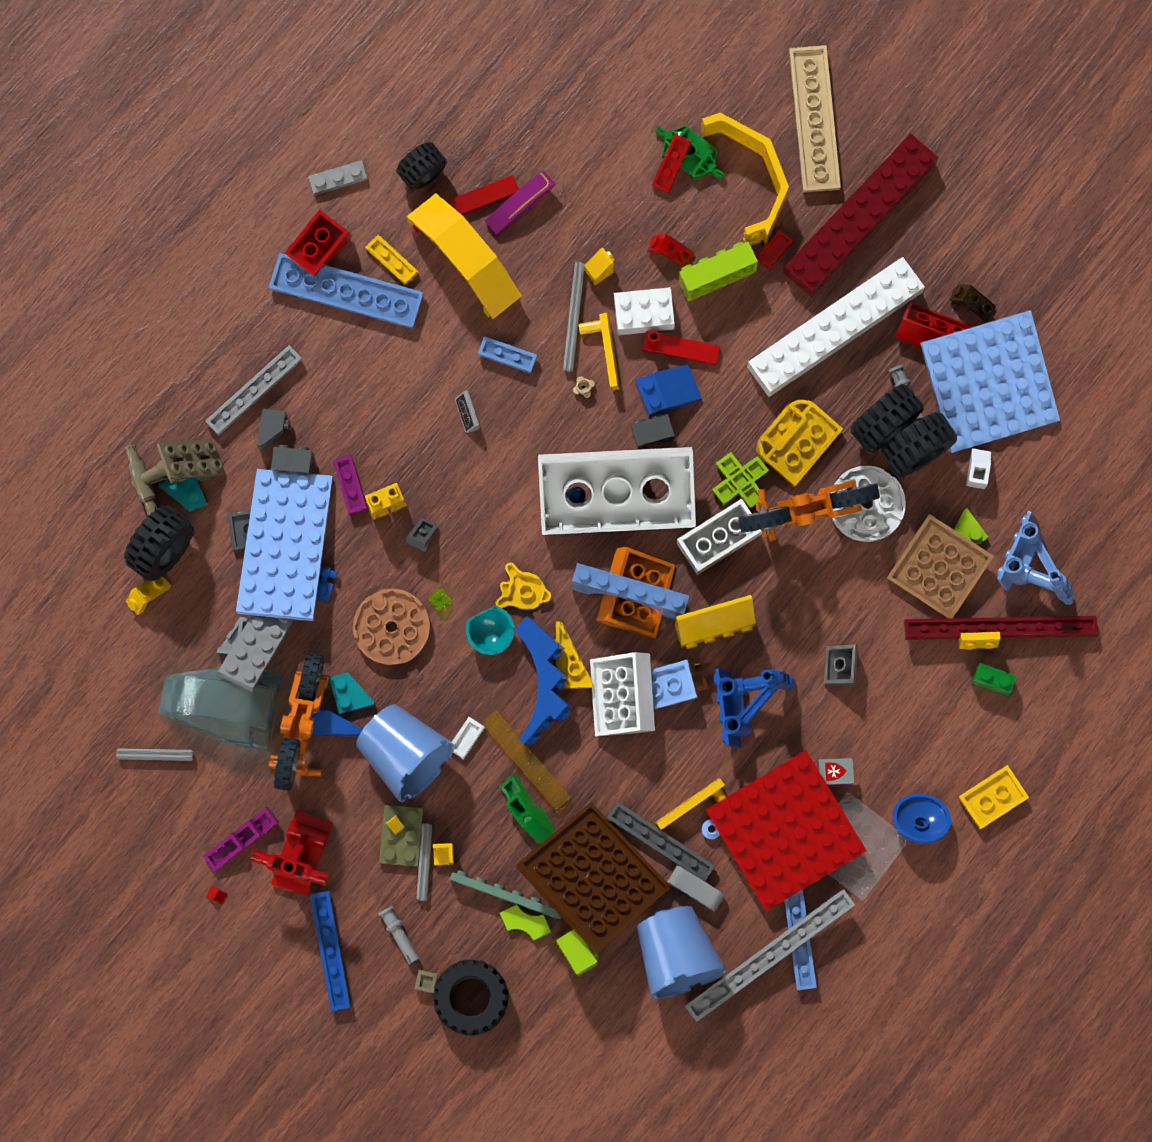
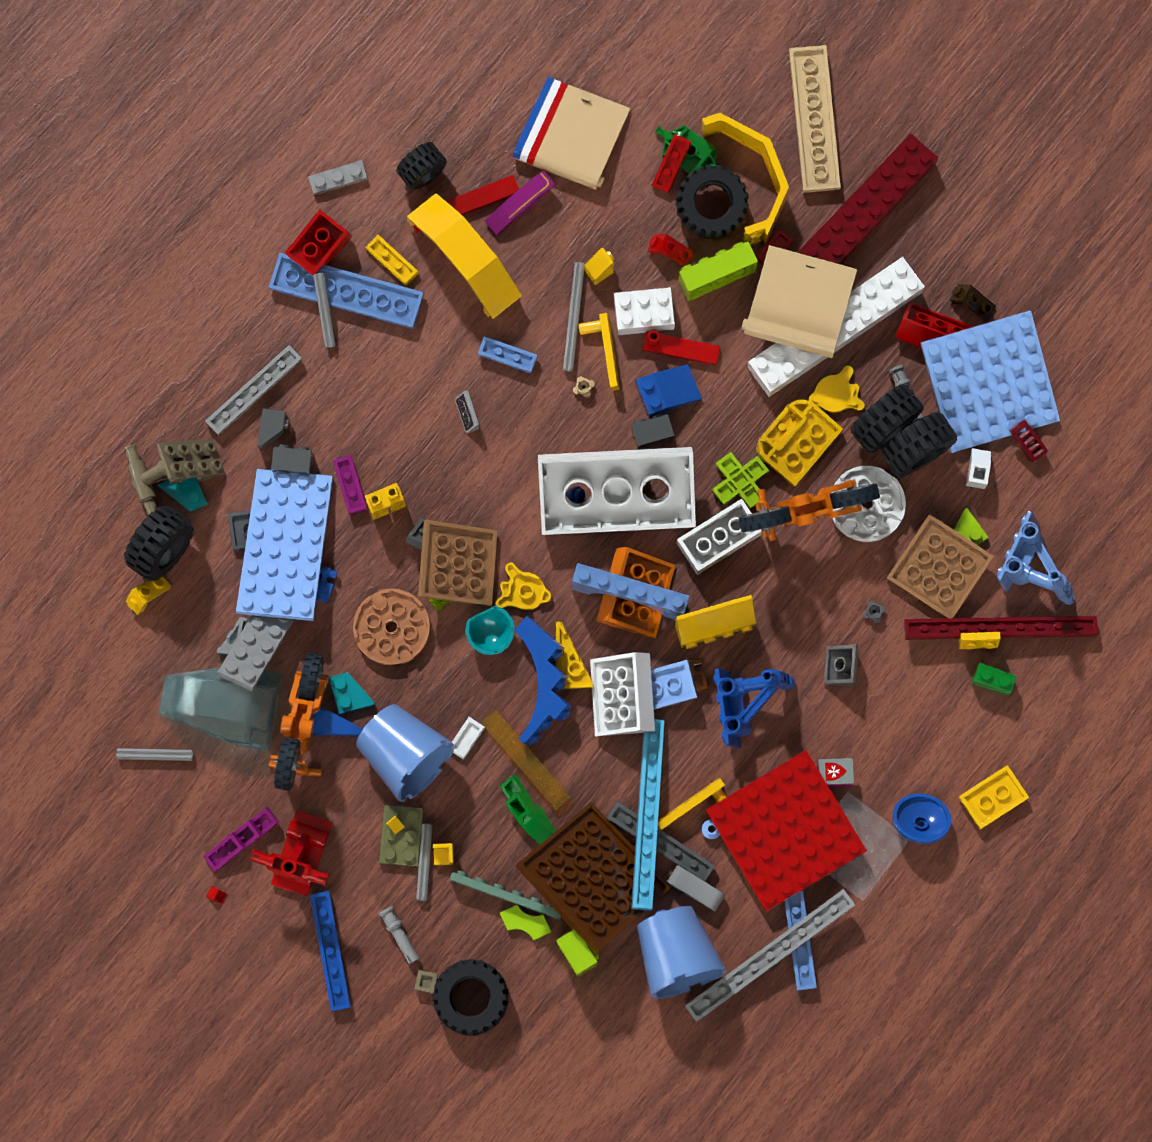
(324, 310): none -> light grey axle
(457, 563): none -> medium nougat plate
(571, 133): none -> tan door
(648, 818): none -> medium azure plate
(729, 183): none -> black tyre
(800, 301): none -> tan door
(836, 393): none -> yellow tile
(874, 606): none -> flat silver plate
(1029, 452): none -> dark red slope

